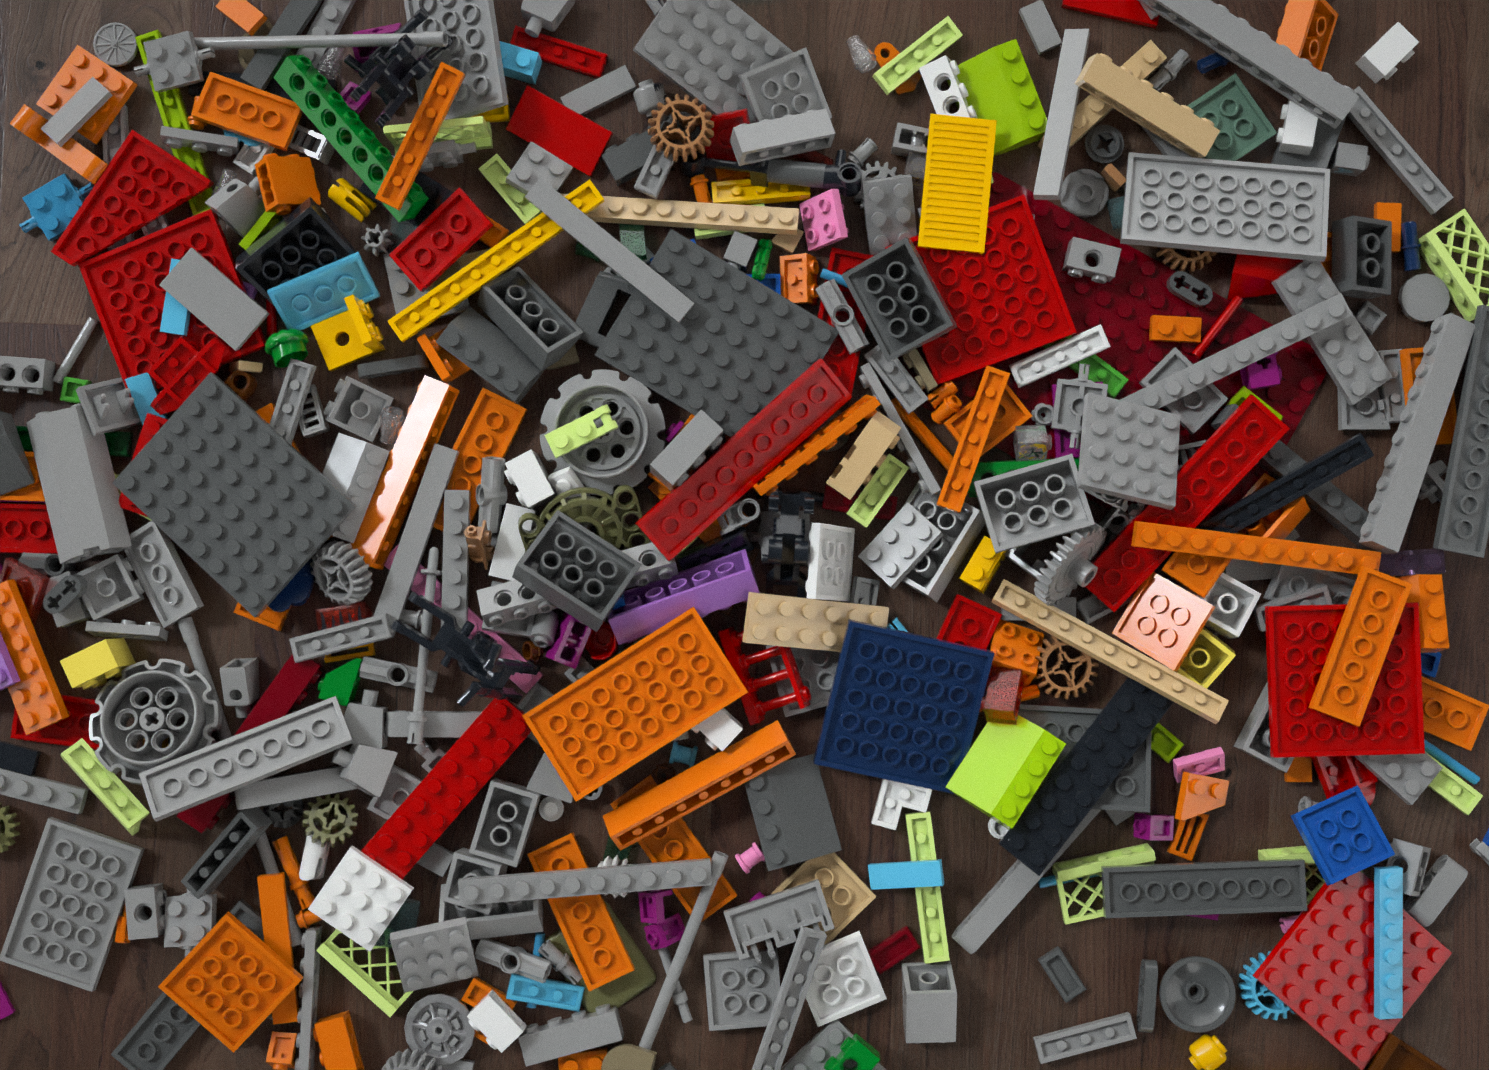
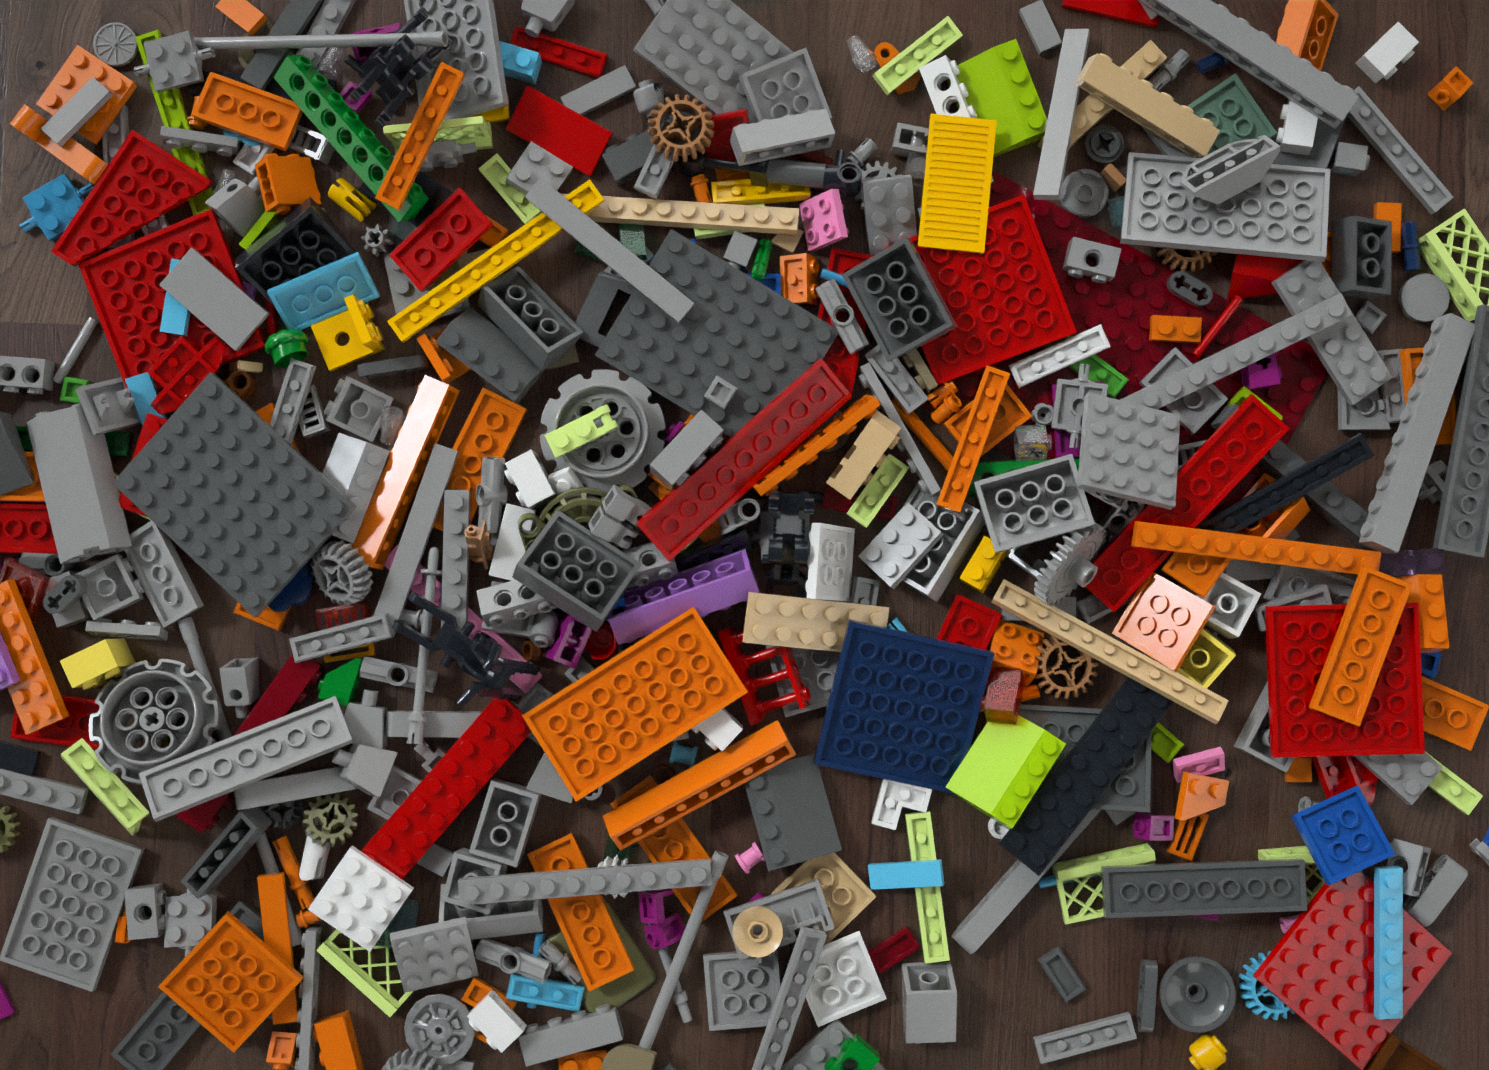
(551, 809): white plate -> none
(609, 520): none -> light grey legs
(720, 392): none -> light grey tile
(757, 944): none -> tan dish
(1230, 169): none -> light grey wedge
(1450, 88): none -> orange bracket
(1451, 763): dark azure piece -> none

